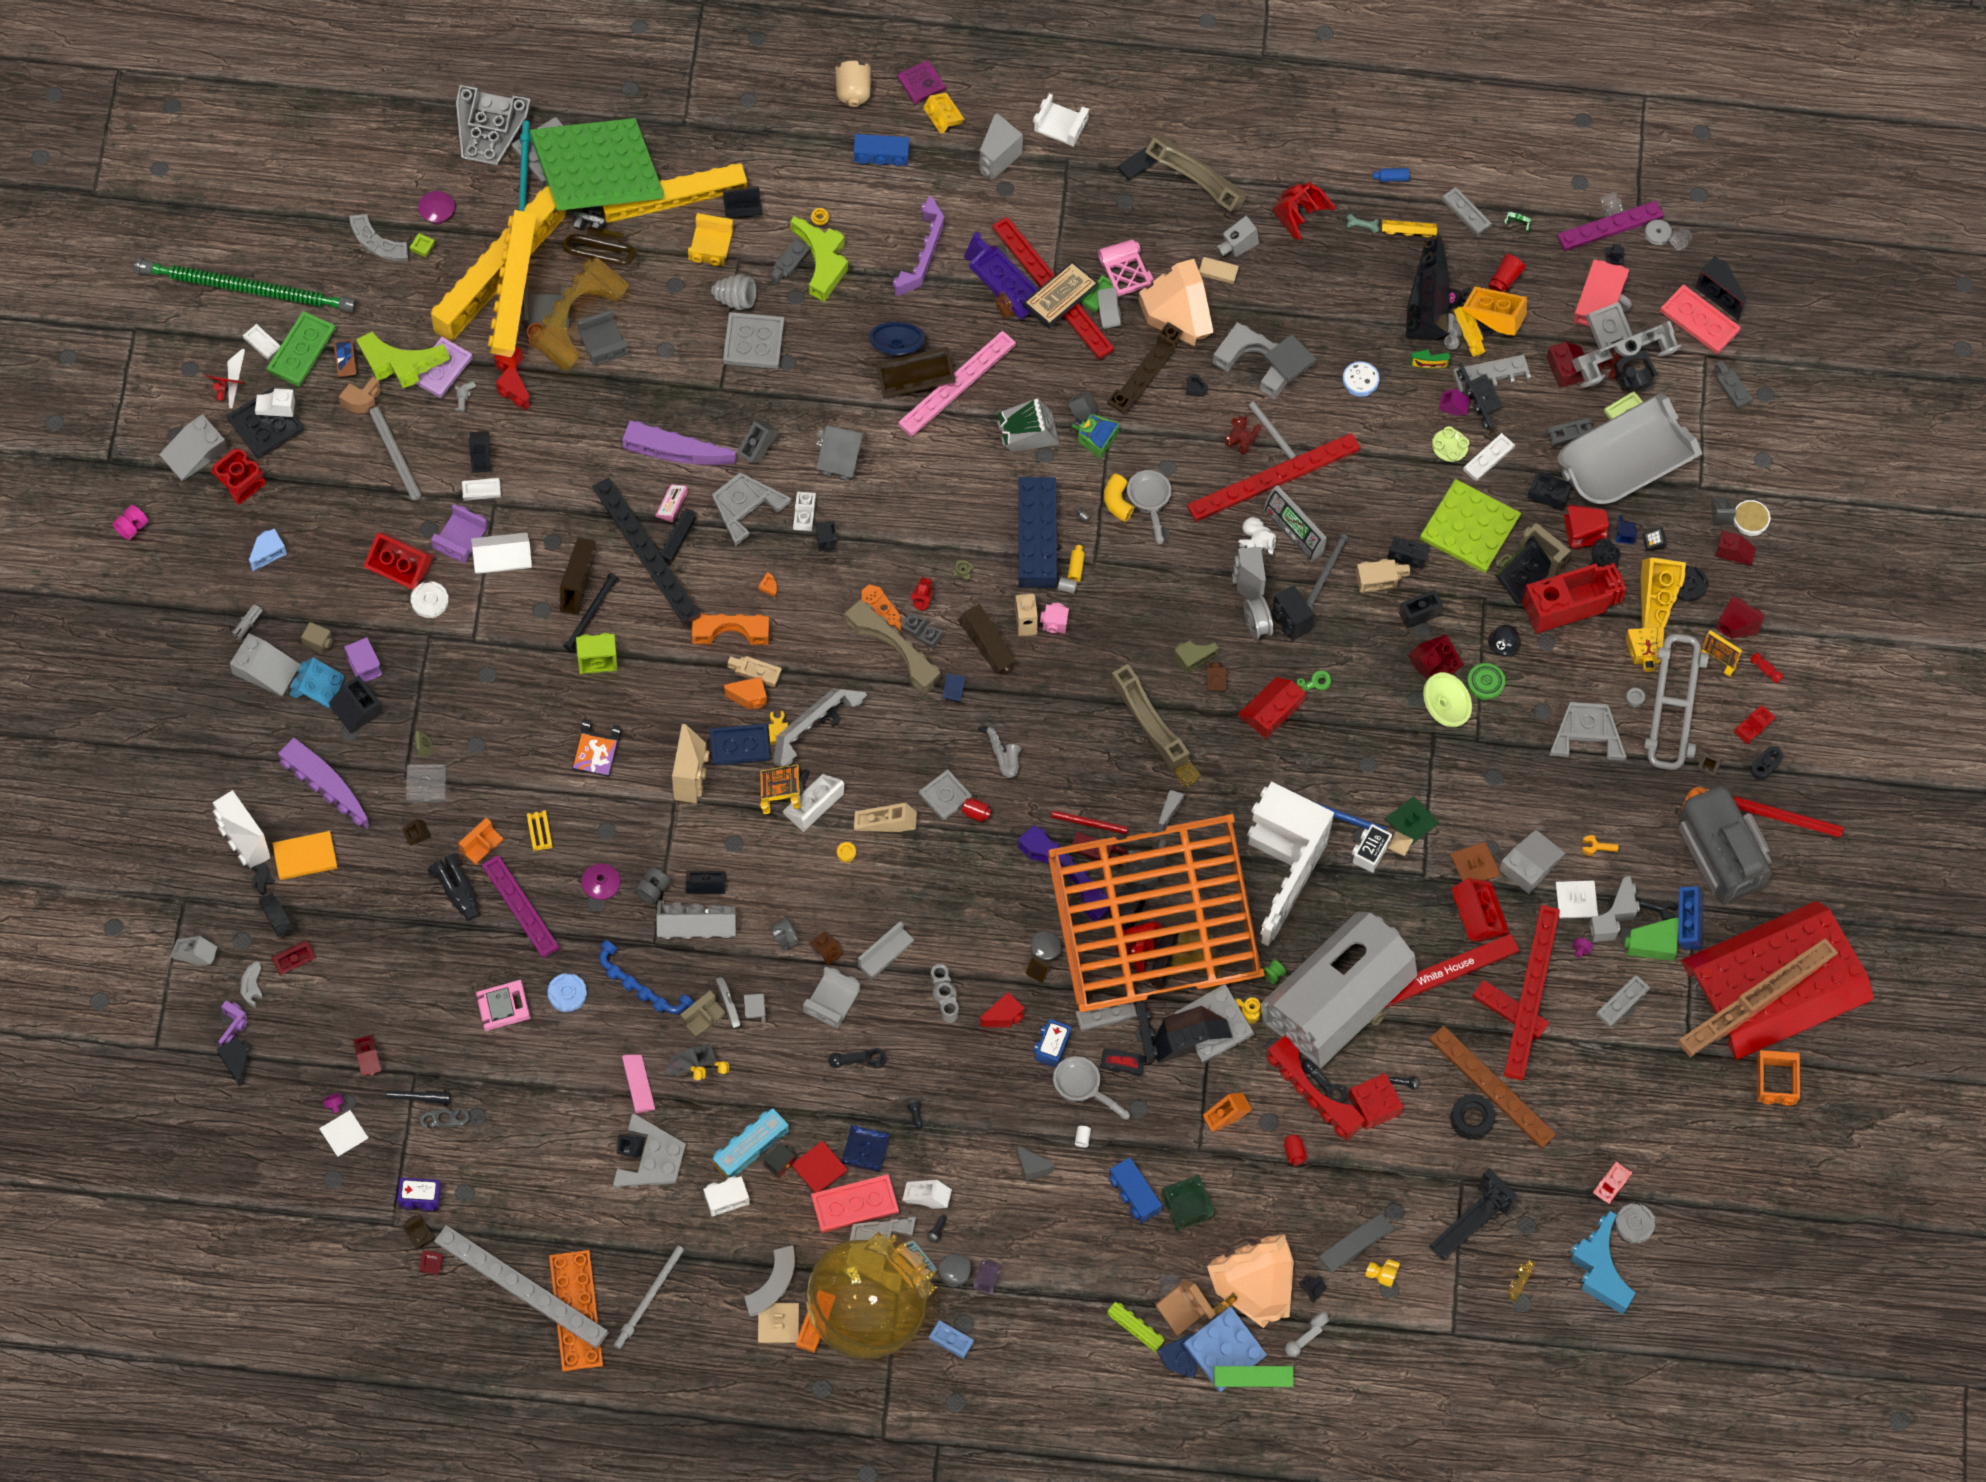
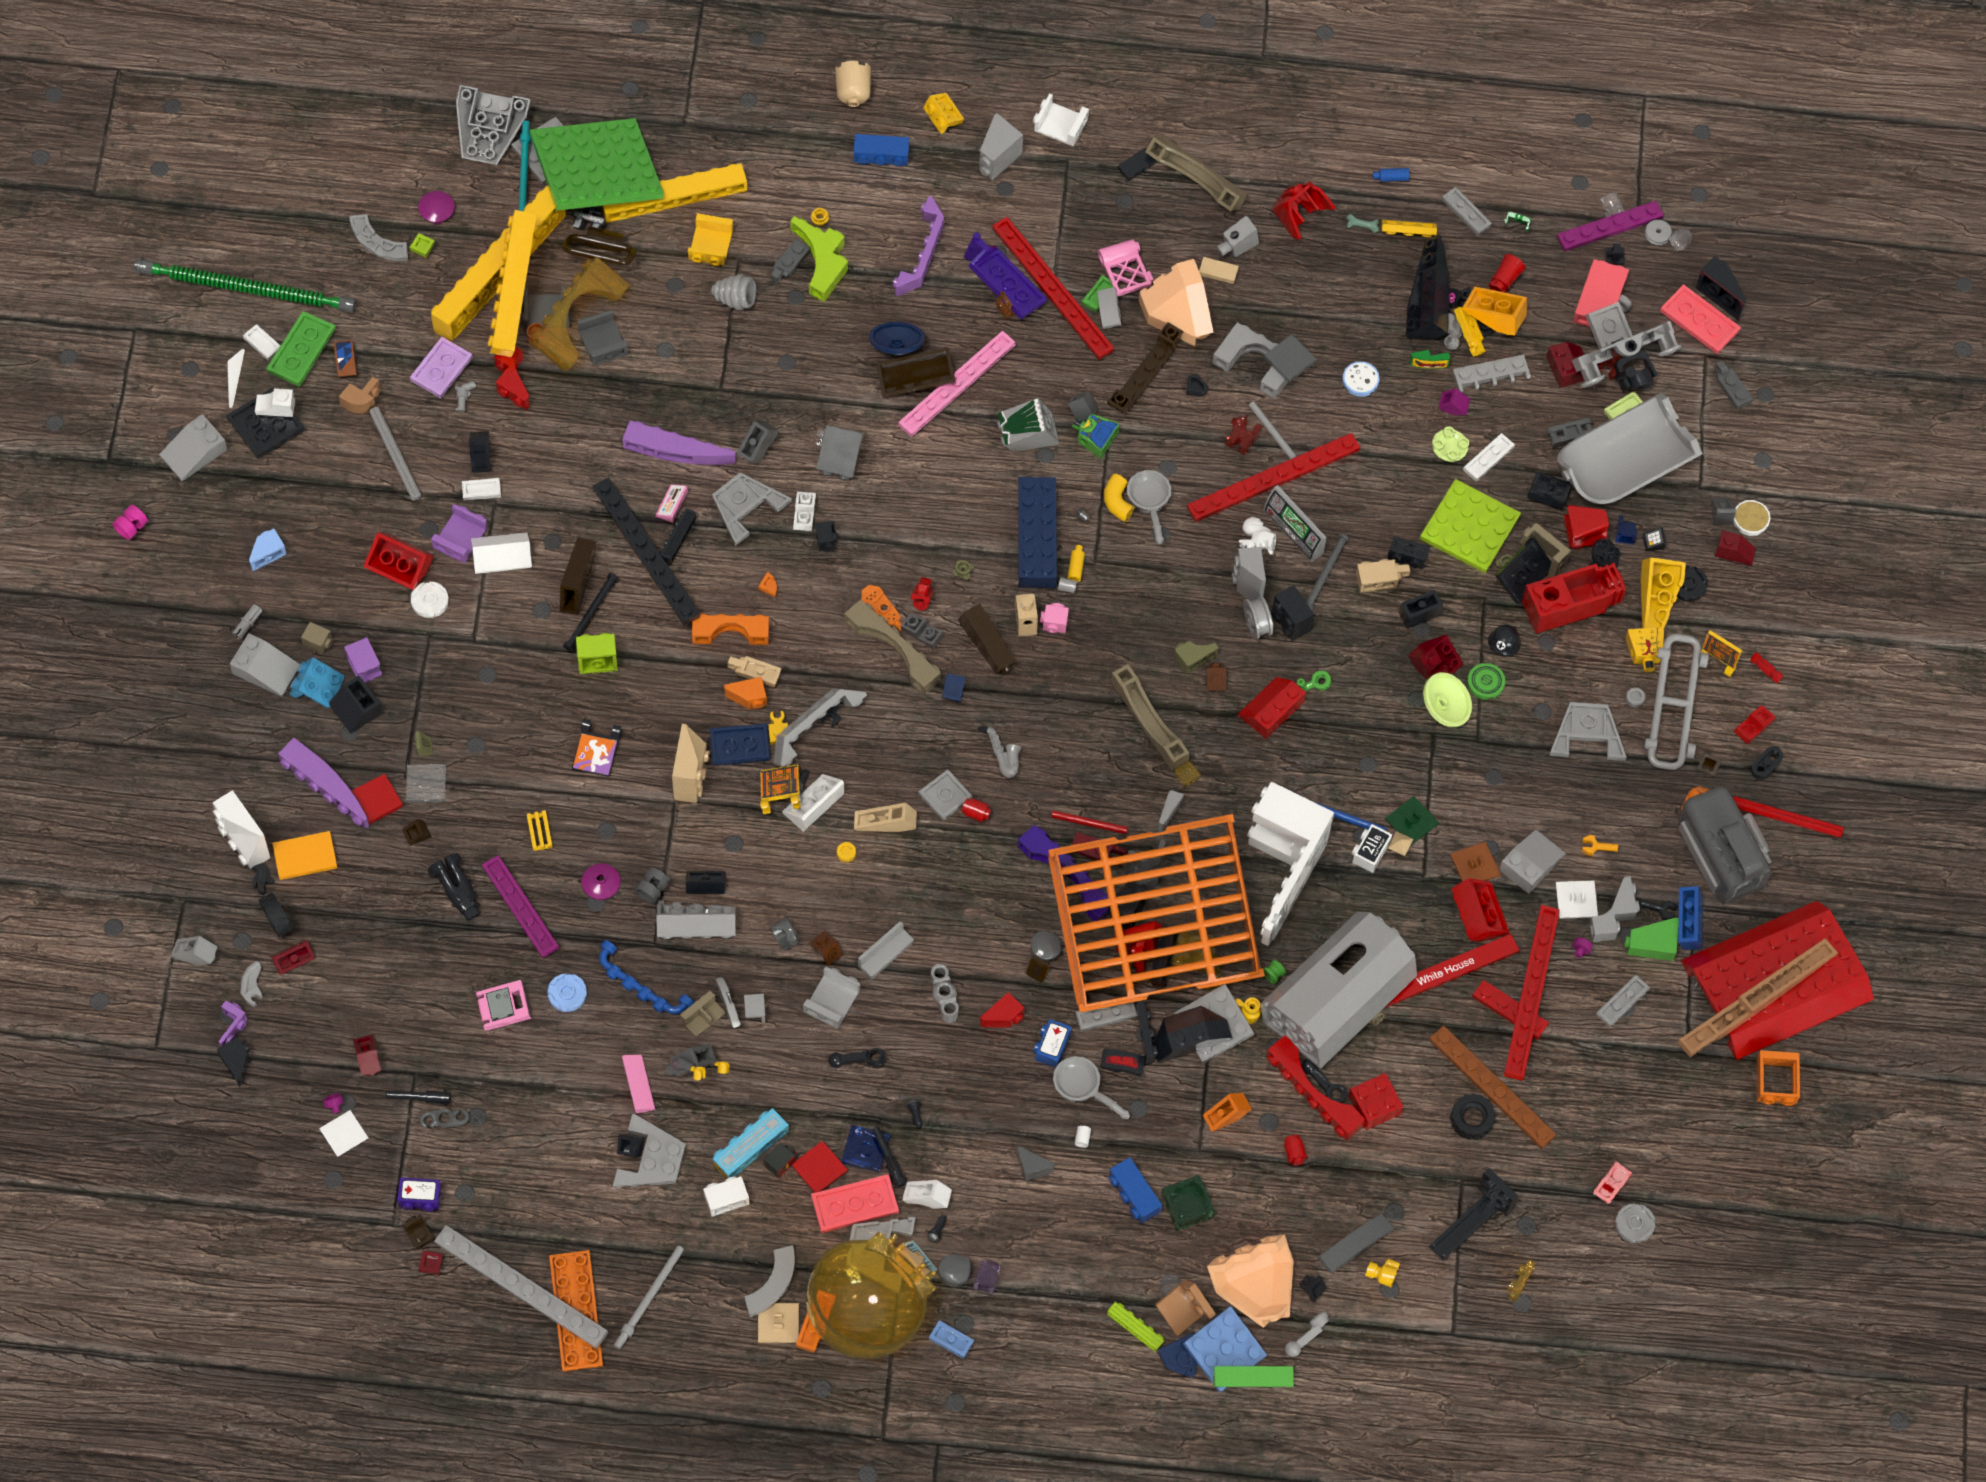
(220, 387): red shield -> none
(239, 475): red piece -> none
(377, 798): none -> red tile
(405, 364): lime arch -> none
(480, 841): orange panel -> none
(742, 202): black bracket -> none
(753, 340): light grey plate -> none
(896, 1175): none -> black pin
(921, 82): magenta tile -> none
(1060, 294): tile -> none
(1225, 1303): clear yellow tile -> none
(1411, 1082): black piece -> none
(1483, 394): black bracket -> none
(1601, 1276): dark azure arch -> none
(1740, 619): dark red slope -> none

